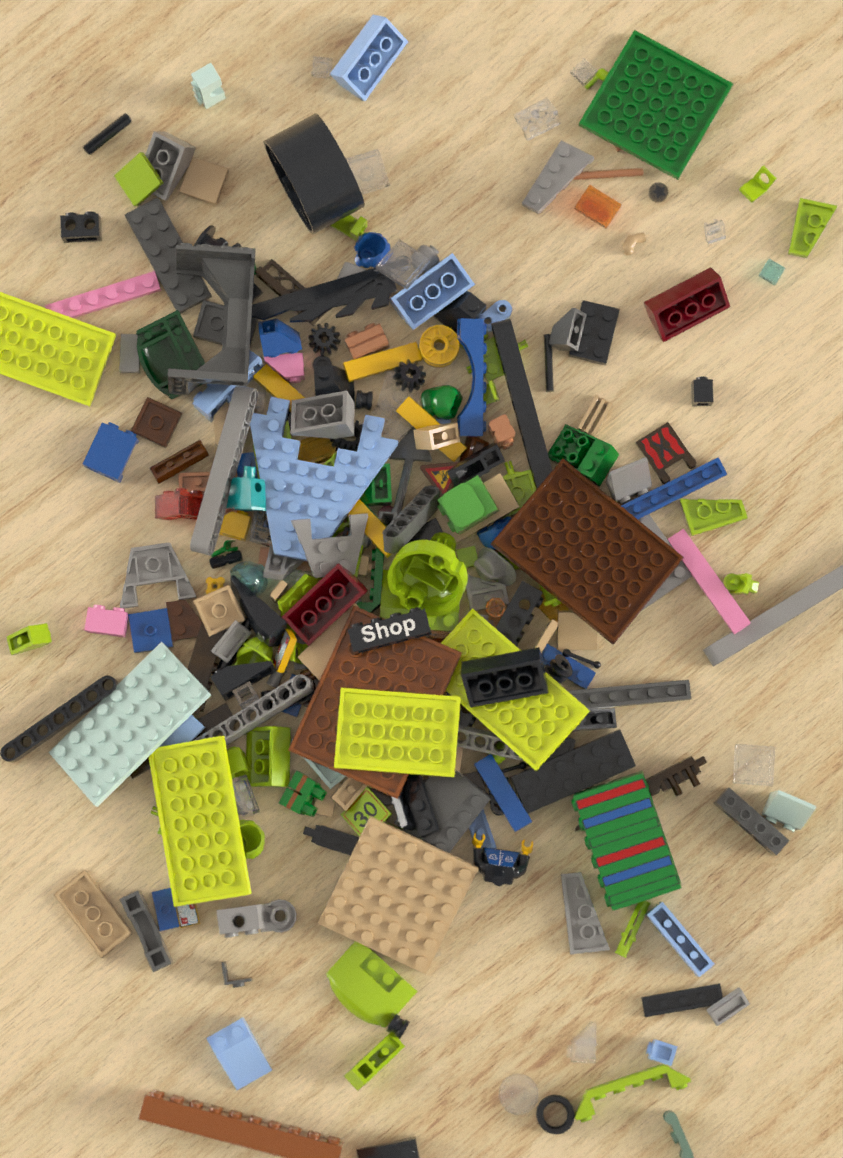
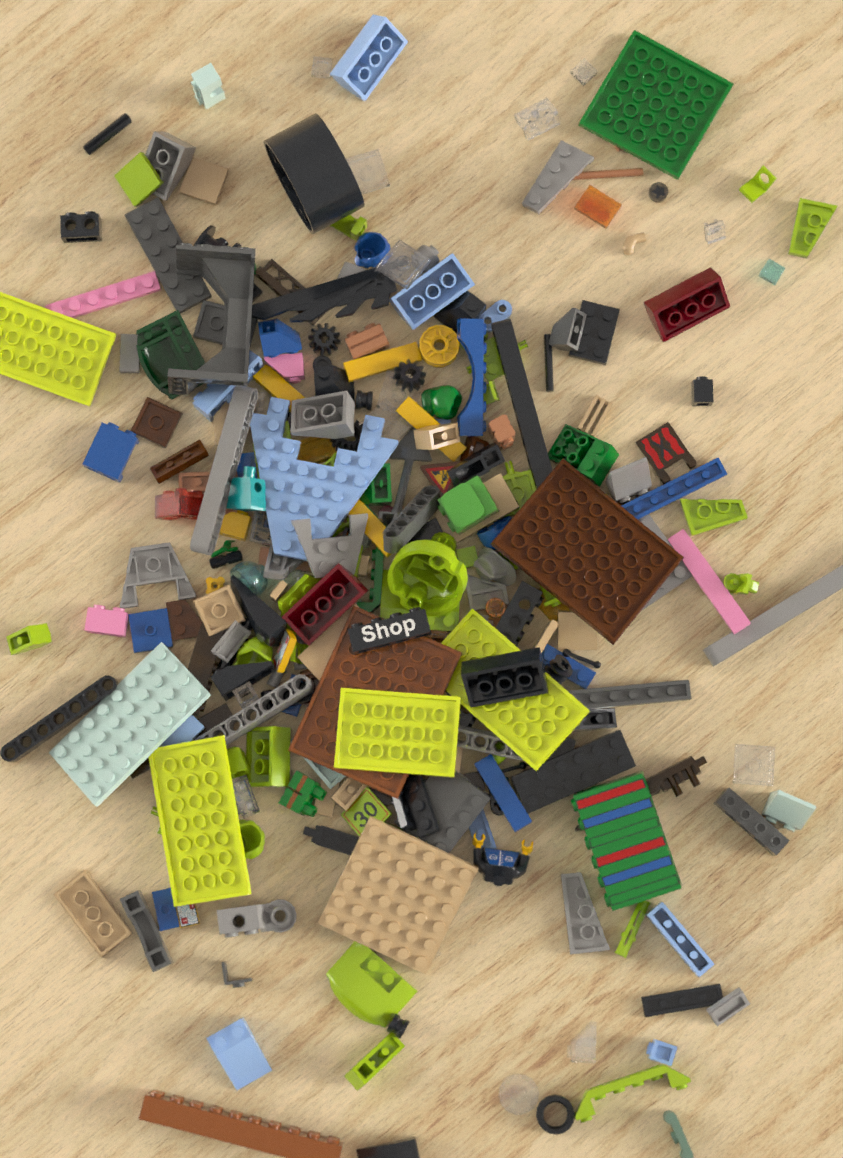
(601, 74): lime hand -> none

